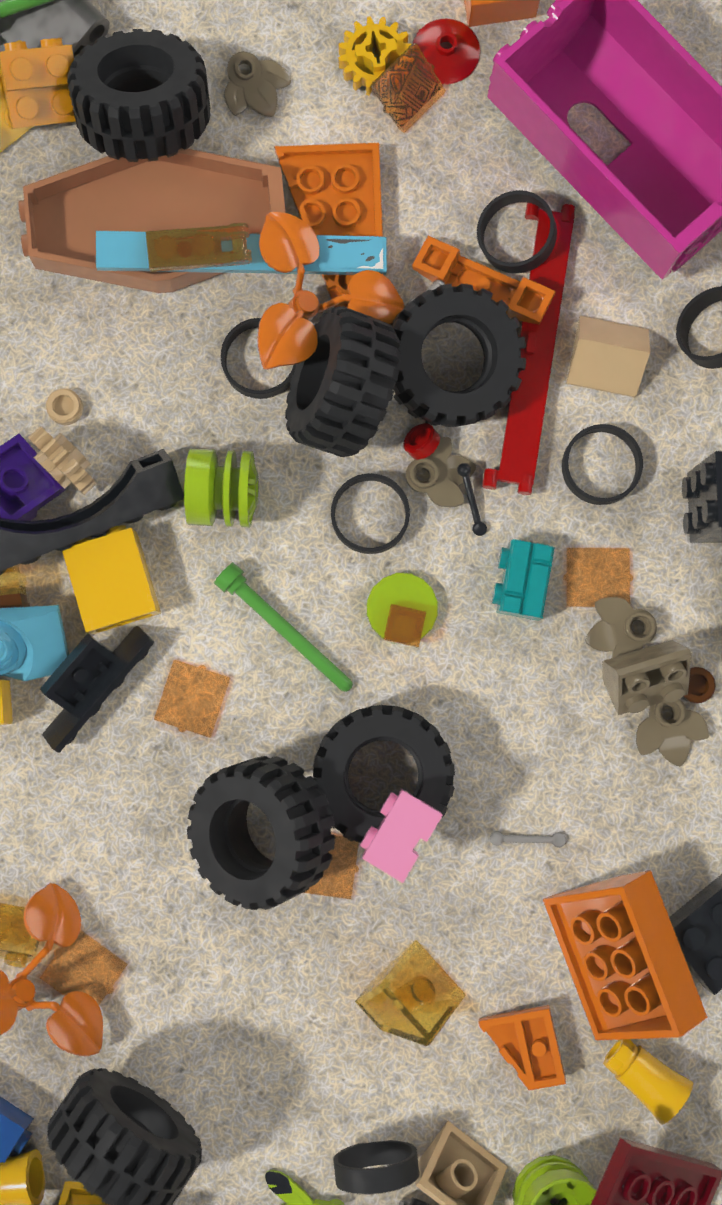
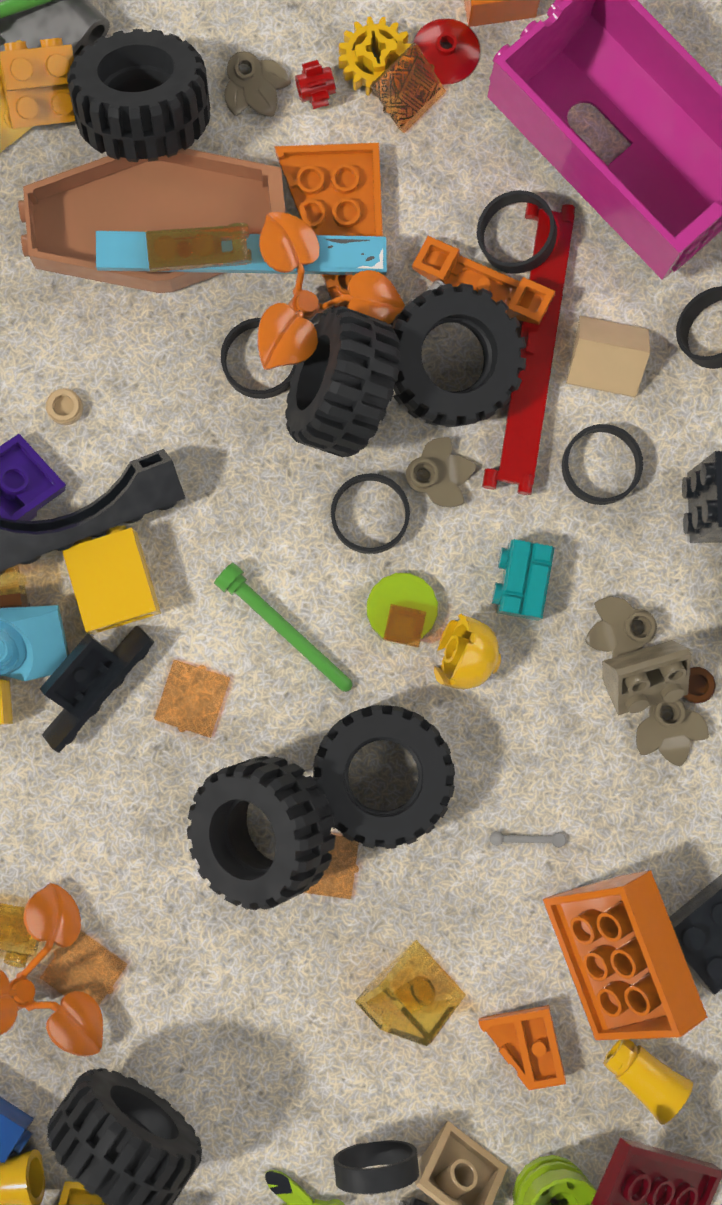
(62, 460): tan gear -> none
(220, 488): lime wheel -> none
(315, 84): none -> red gear
(394, 841): bright pink brick -> none
(421, 441): red tile -> none
(469, 654): none -> yellow cylinder
(478, 527): black hinge -> none
(596, 575): clear orange piece -> none

